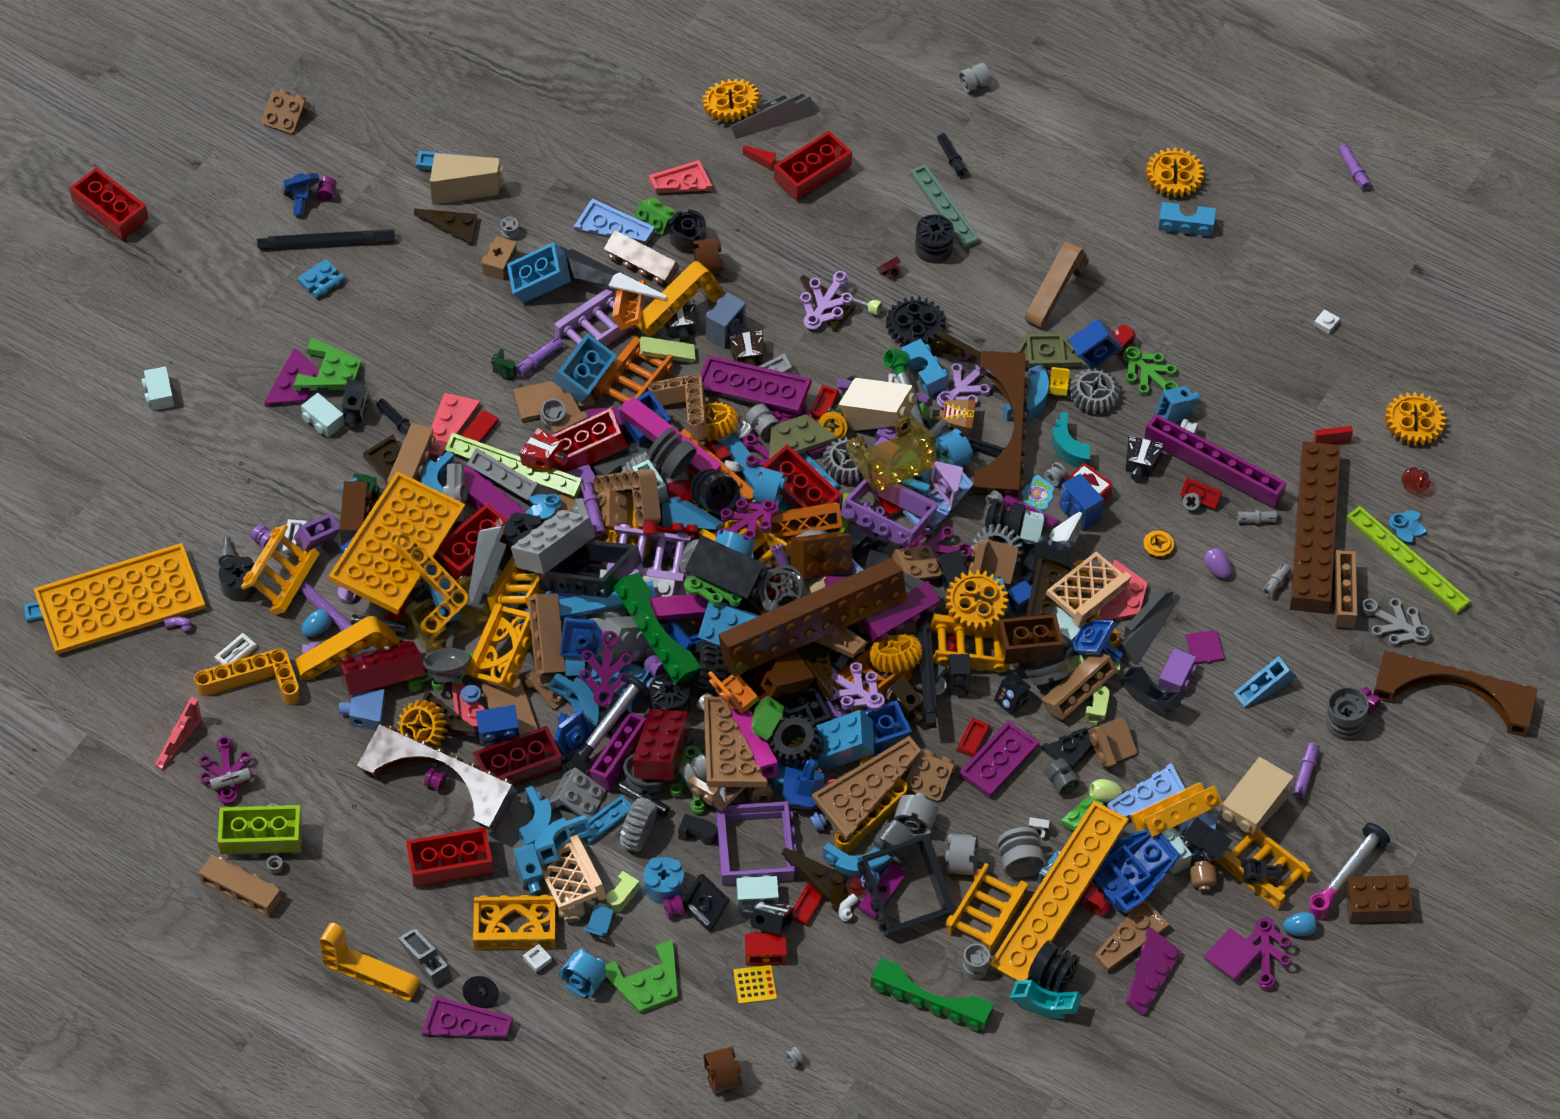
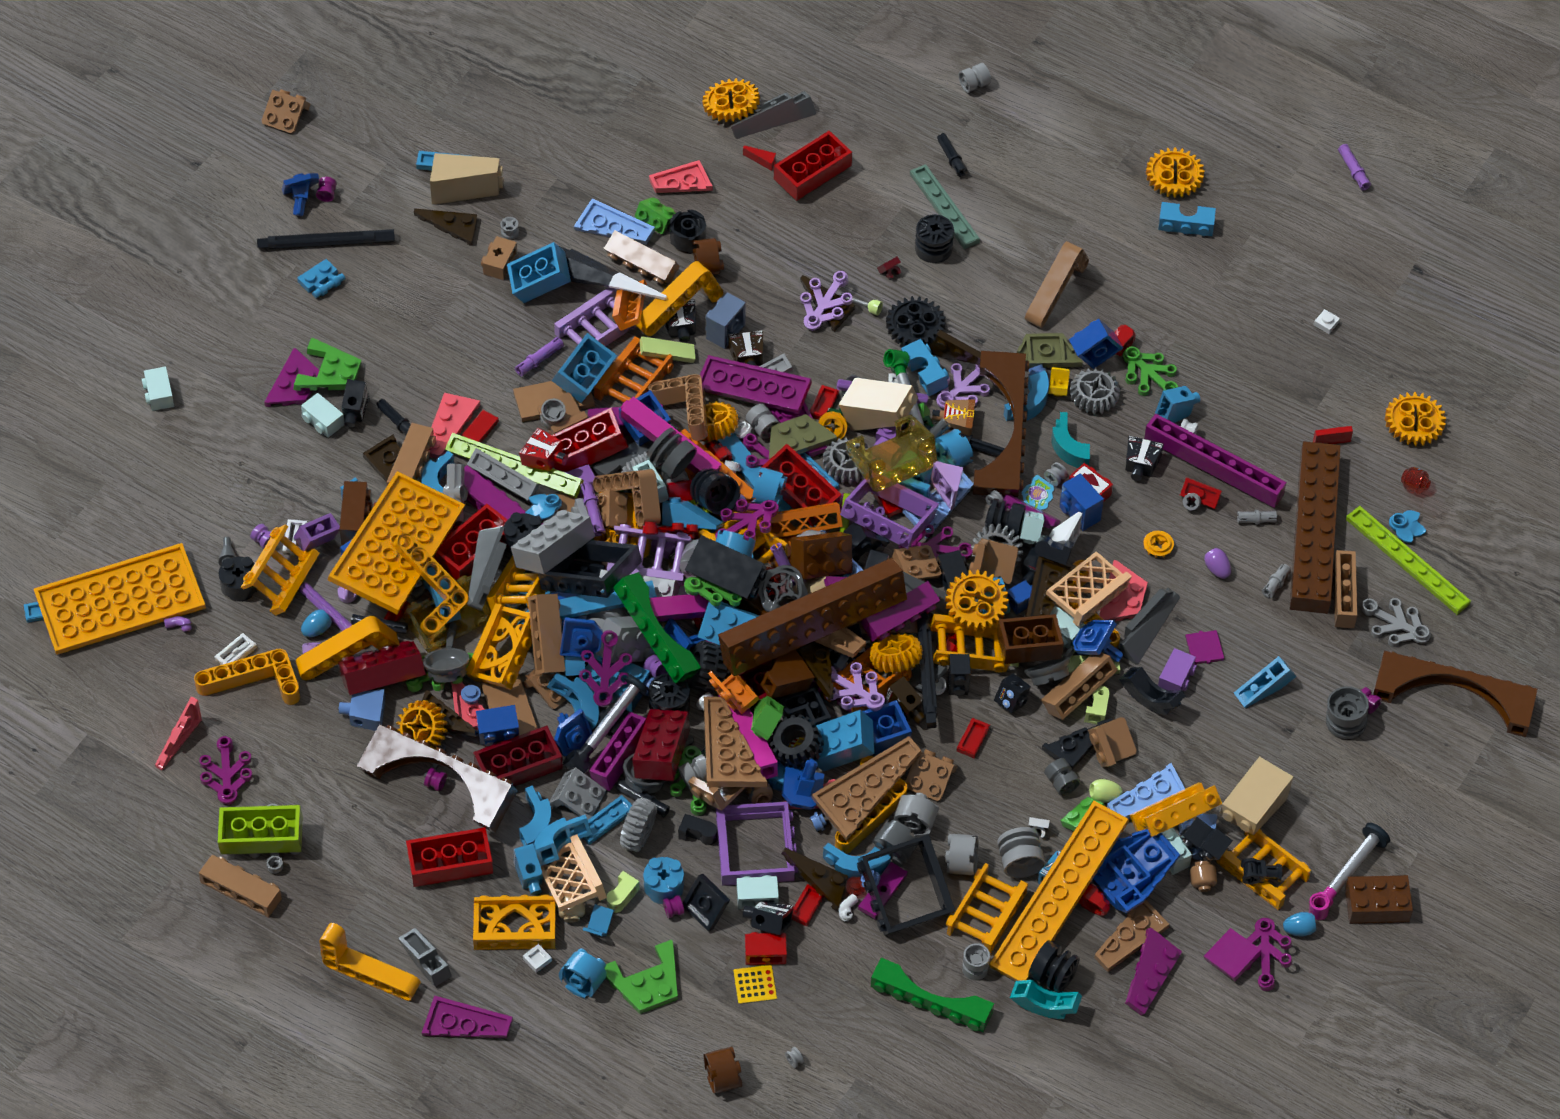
(109, 203): red brick -> none
(243, 775): light grey pin -> none
(371, 482): dark green bracket -> none
(477, 998): black piece -> none
(503, 367): dark green bracket -> none
(835, 713): medium lavender arm -> none
(999, 759): magenta plate -> none
(1308, 764): medium lavender pin -> none

